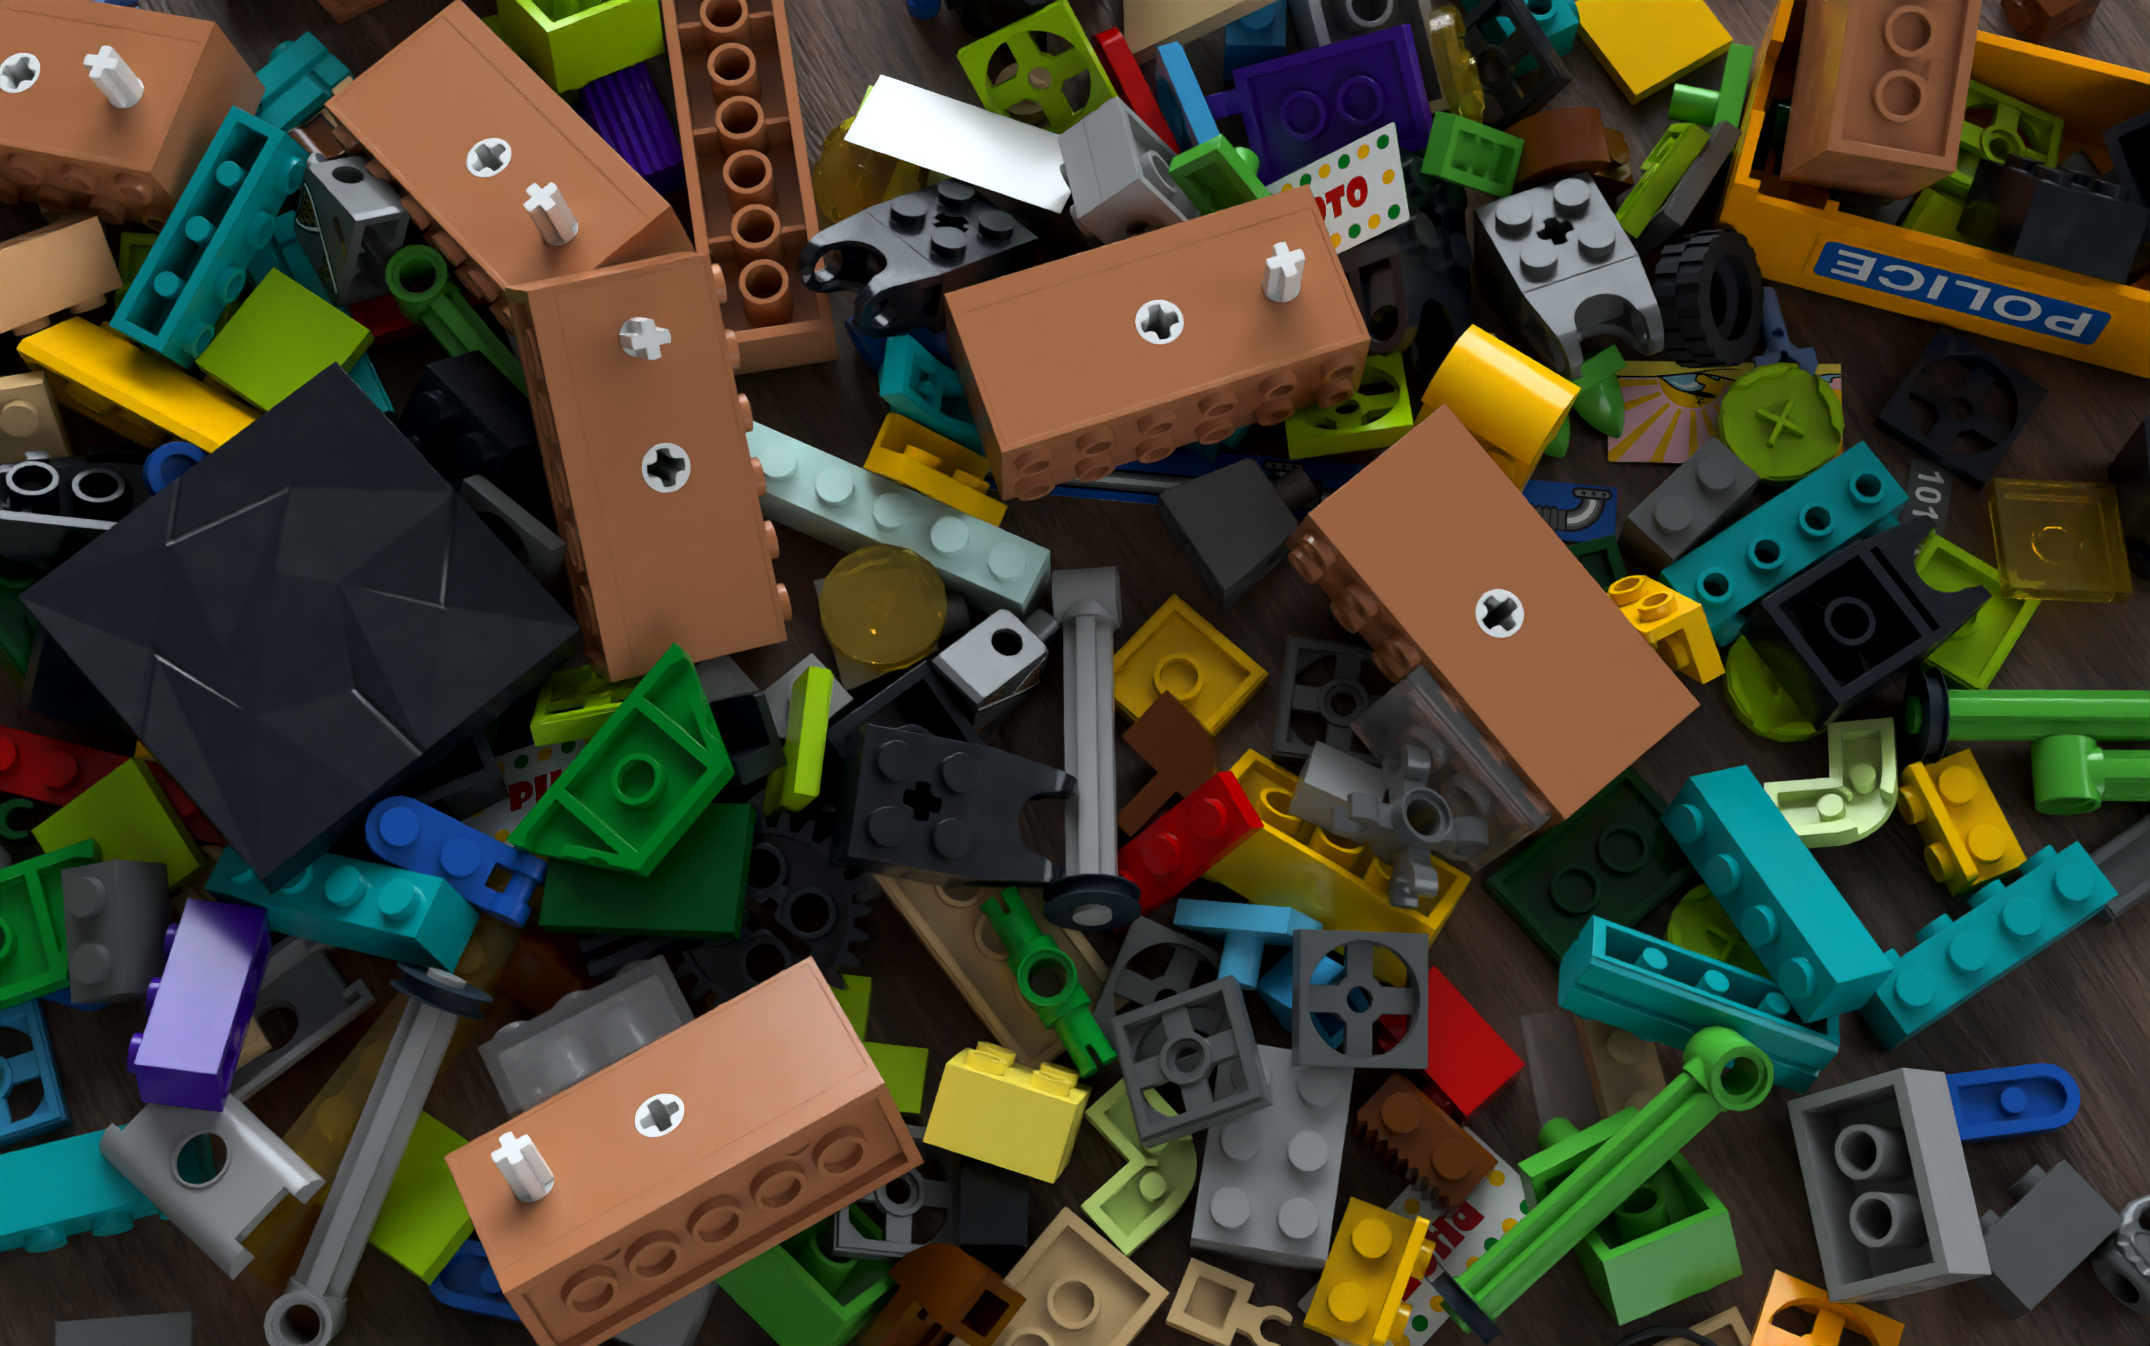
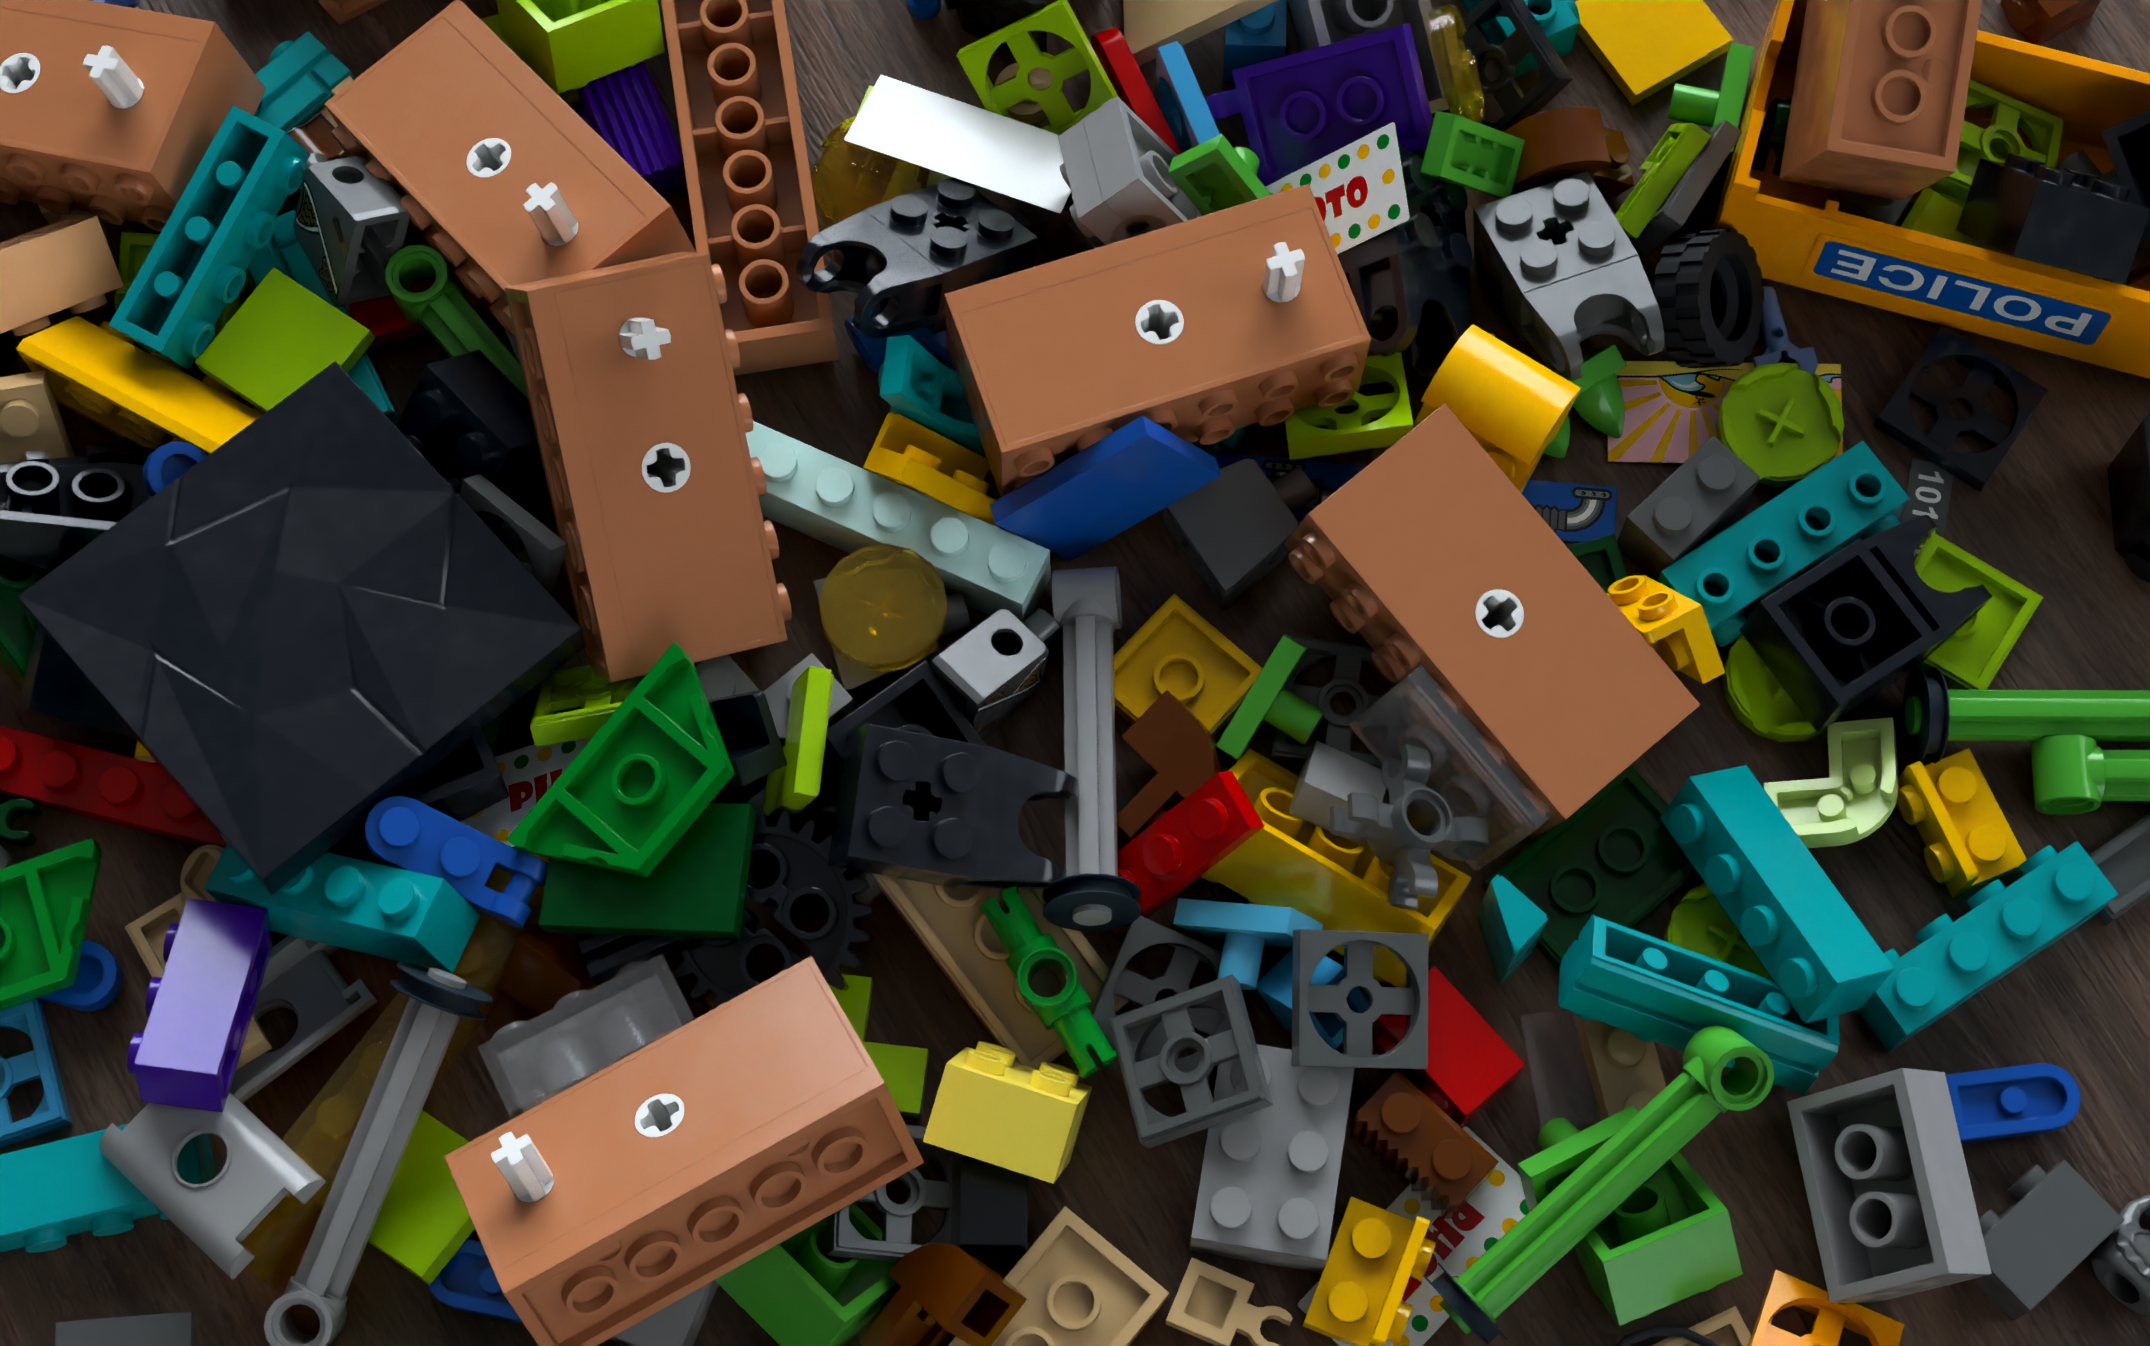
(115, 929): dark grey brick -> none
(130, 823): lime tile -> none
(1105, 489): none -> blue tile
(1151, 1183): yellowish green plate -> none
(1272, 703): none -> bright green tile
(1508, 926): none -> teal slope
(2059, 540): clear yellow tile -> none

